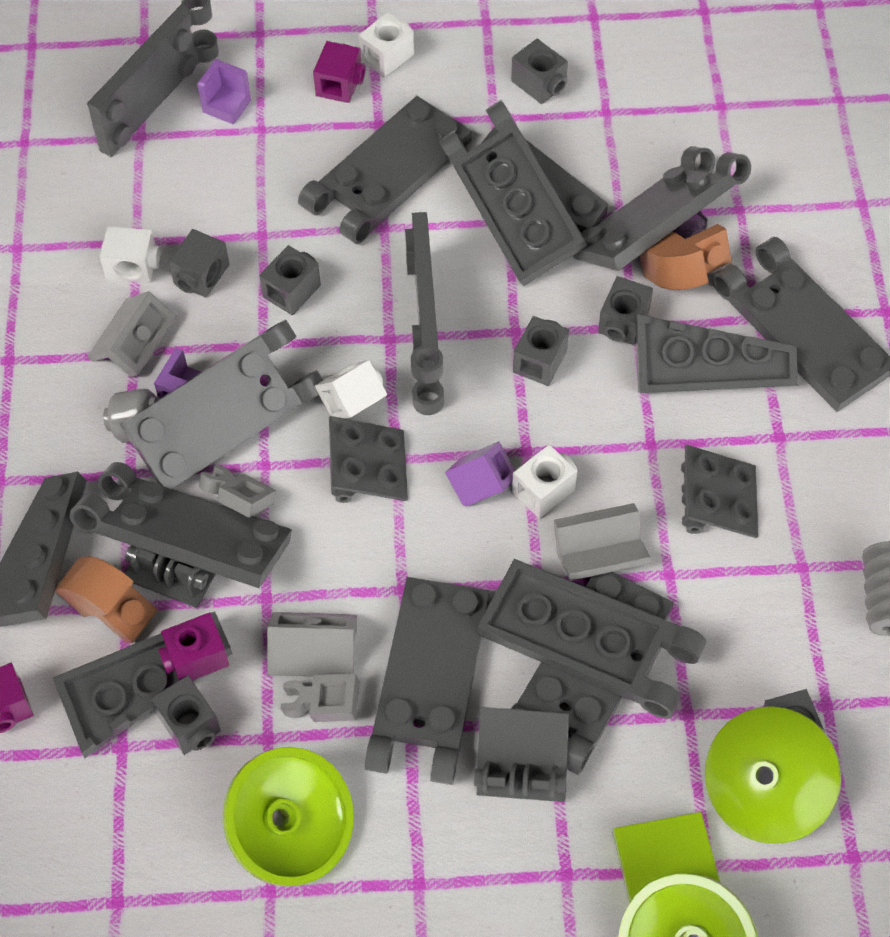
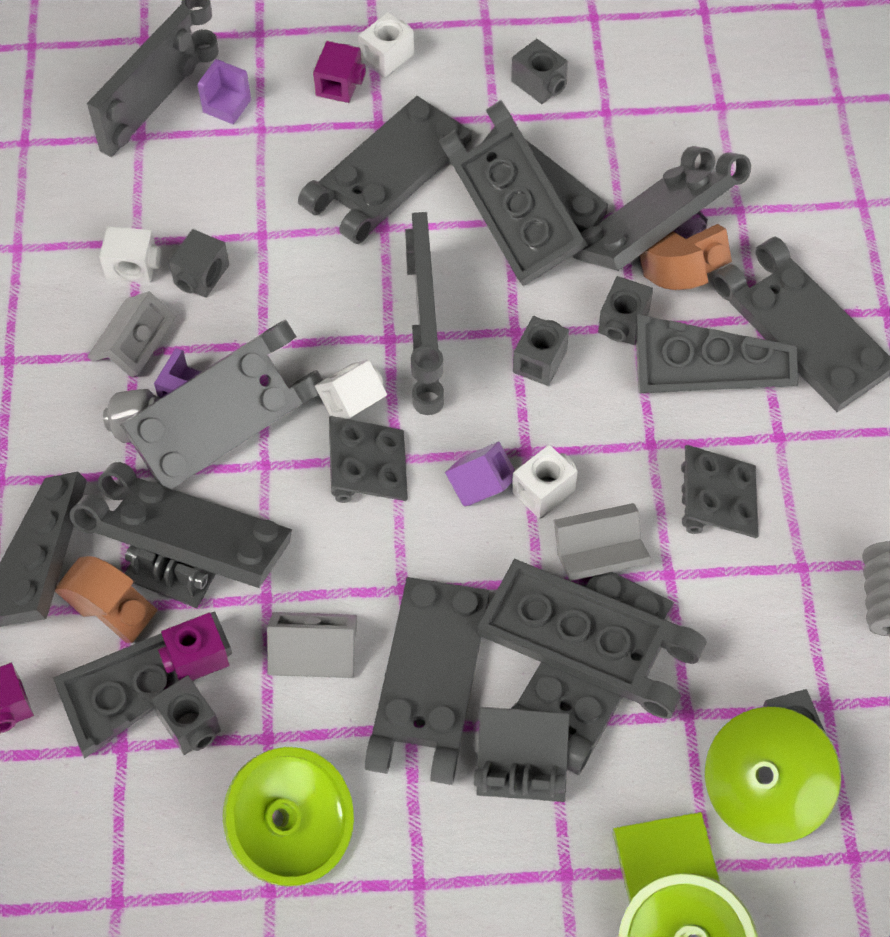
(238, 493): light grey plate -> none
(290, 279): dark grey brick -> none
(328, 699): light grey plate -> none

